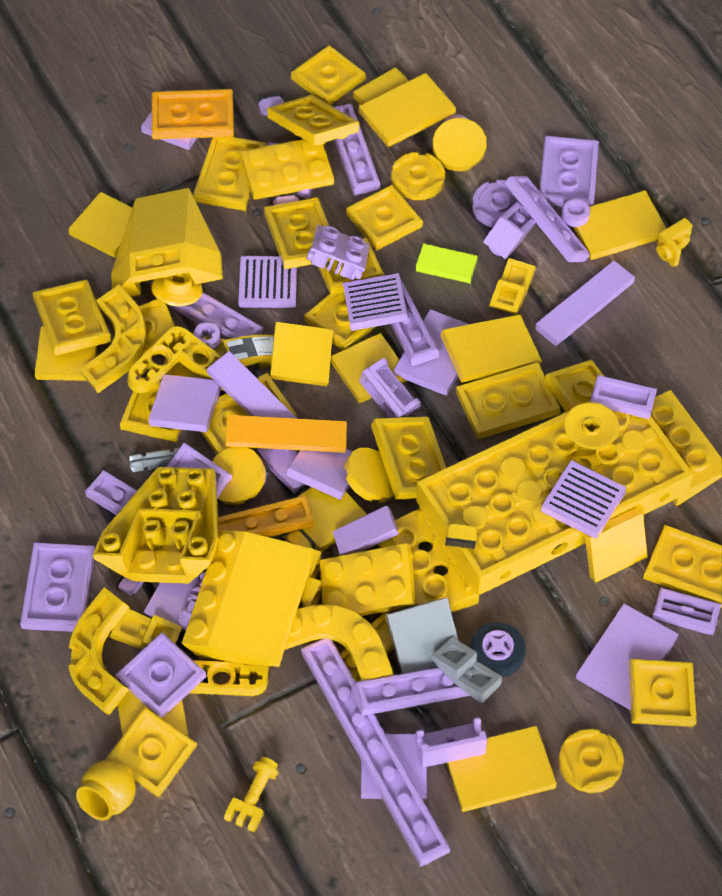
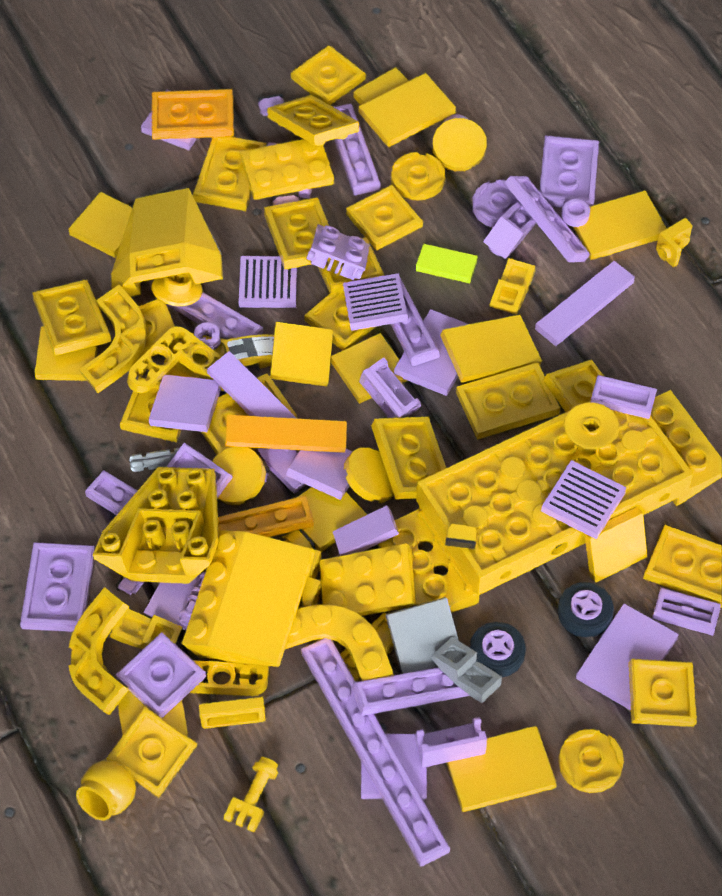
(232, 712): none -> yellow tile
(577, 601): none -> black wheel

